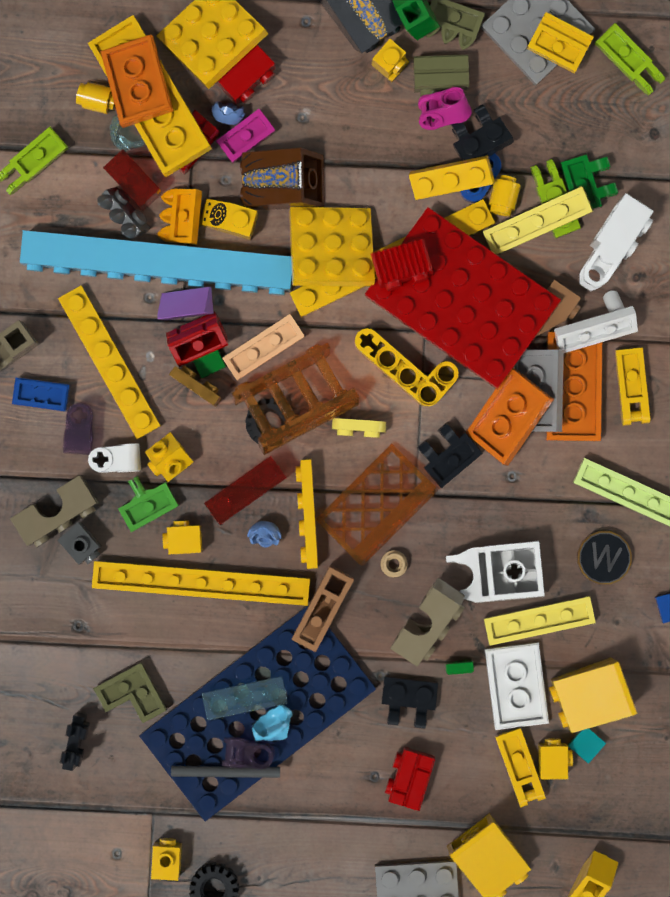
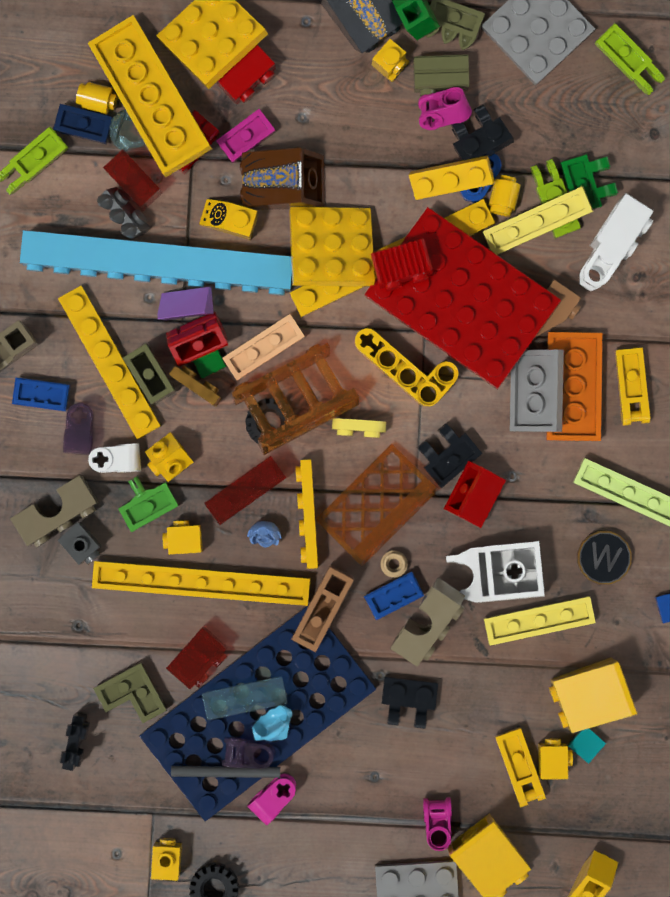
(83, 124): none -> dark blue plate
(137, 81): orange tile -> none
(149, 374): none -> olive brick
(182, 216): light orange plate -> none
(197, 658): none -> clear red brick
(227, 113): medium blue plate -> none
(270, 800): none -> dark pink piece
(394, 595): none -> blue plate
(410, 778): red brick -> none
(437, 820): none -> dark pink piece
(459, 667): green tile -> none
(474, 494): none -> red brick
(509, 416): orange plate -> none
(516, 686): white tile -> none
(560, 42): yellow plate -> none
(616, 323): white piece -> none

